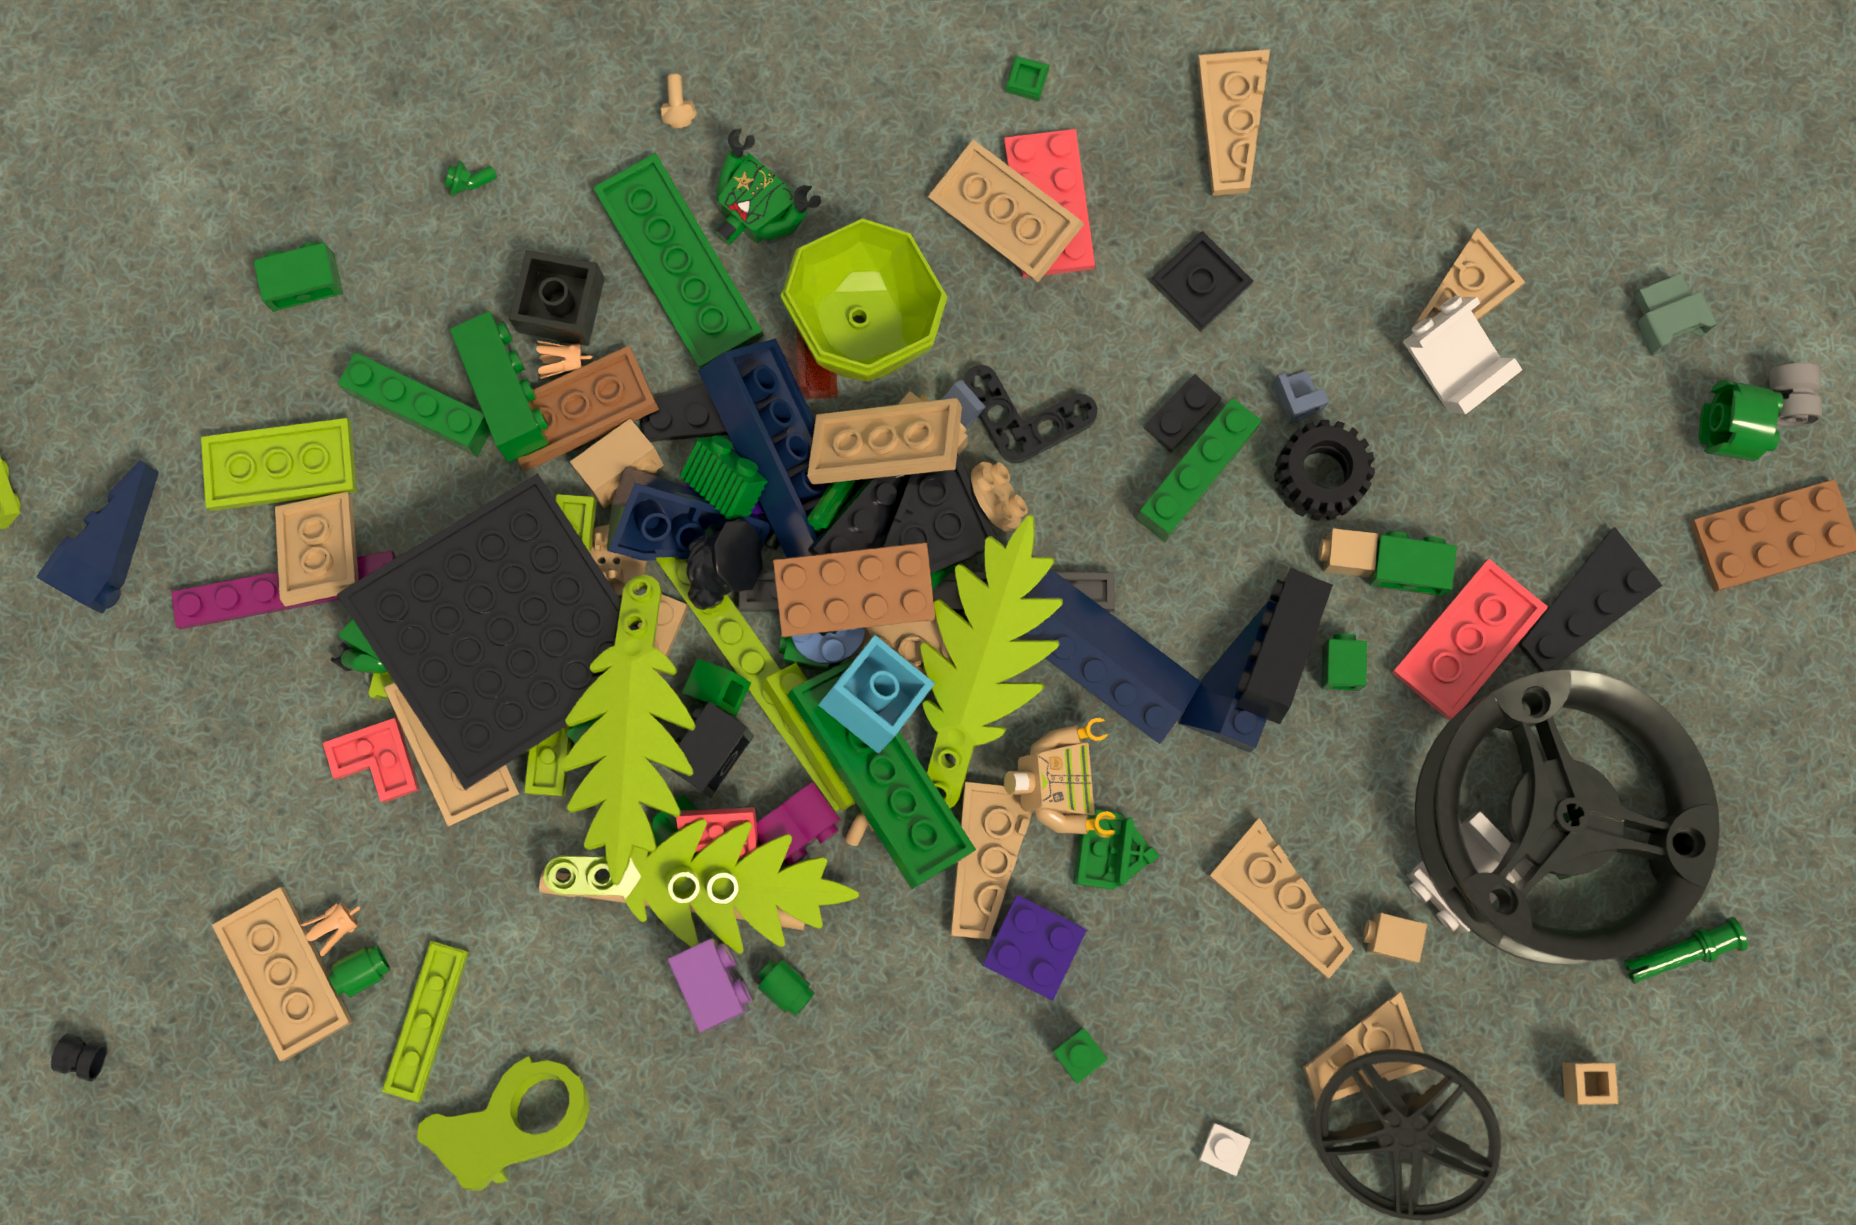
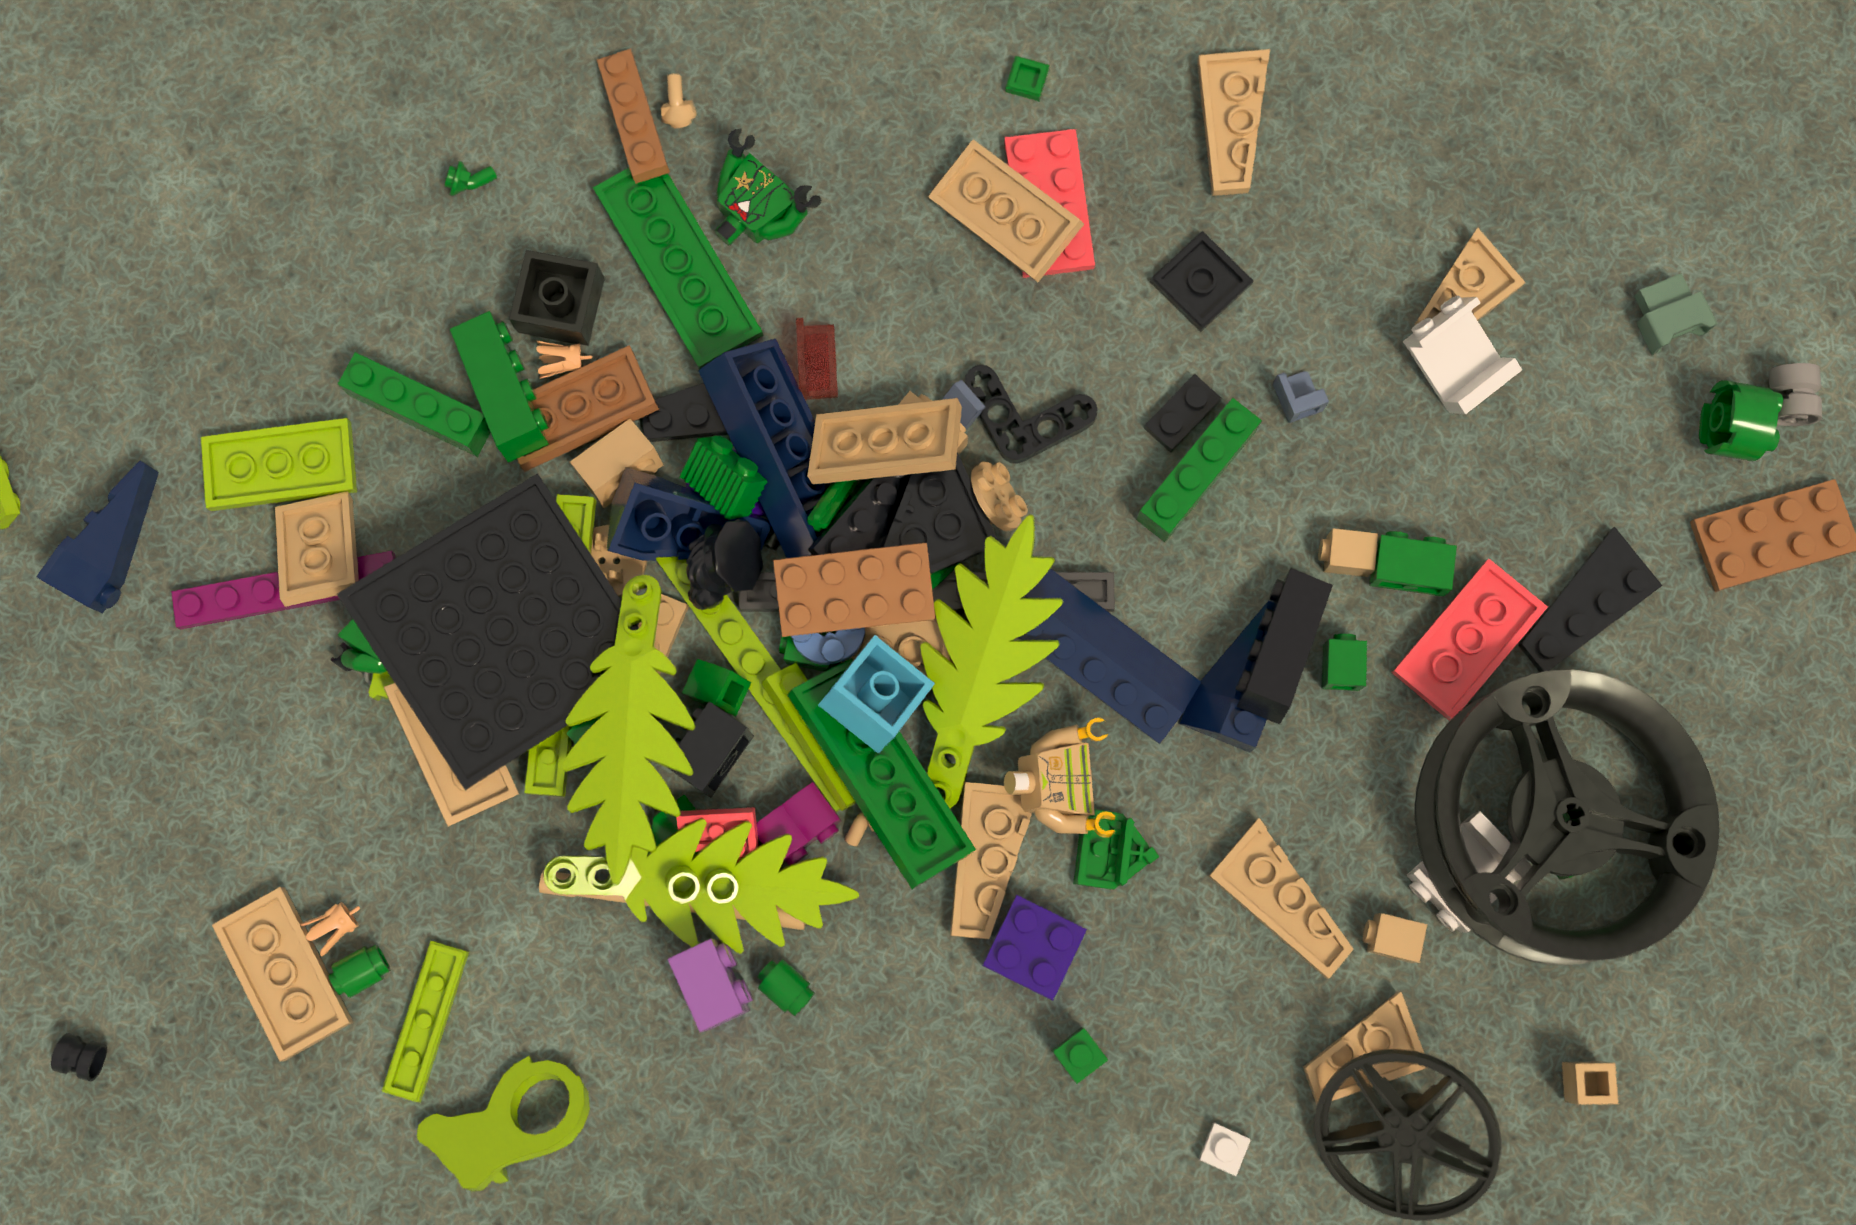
(298, 276): green brick -> none
(378, 749): coral plate -> none
(633, 116): none -> medium nougat plate
(867, 274): lime rock -> none
(1333, 442): black tyre -> none
(1702, 945): green pin -> none

